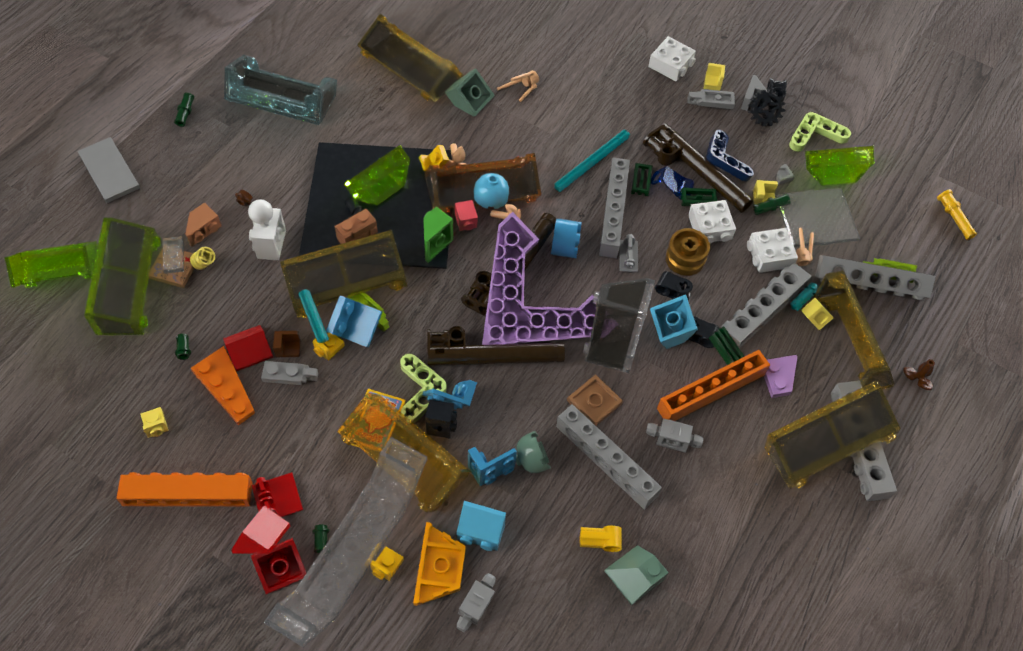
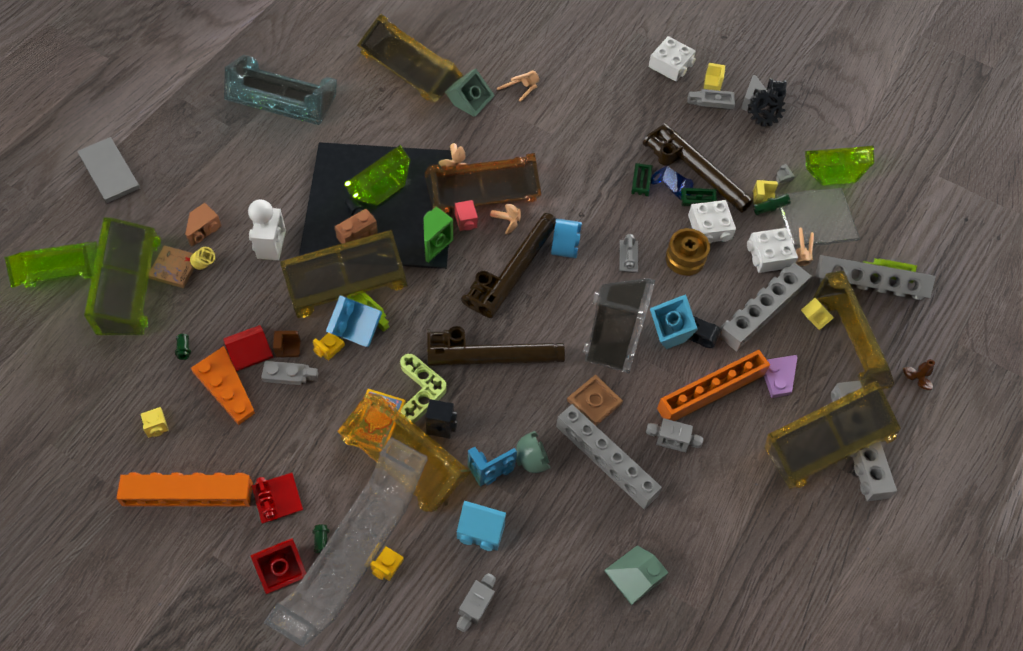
(173, 255): clear plate -> none
(184, 109): dark green pin -> none
(243, 197): reddish brown plate -> none
(261, 533): slope -> none
(313, 316): teal axle -> none
(436, 157): yellow bracket -> none
(439, 566): light orange wing -> none
(461, 394): dark azure bracket -> none
(491, 191): medium azure cylinder -> none
(506, 315): lavender wedge -> none
(593, 159): teal axle -> none
(607, 538): yellow piece -> none
(614, 208): light grey brick -> none
(672, 285): black piece -> none
(718, 157): dark blue beam -> none
(728, 346): dark green tile -> none
(804, 296): teal axle -> none
(817, 126): yellowish green beam -> none
(953, 208): yellow pin -> none

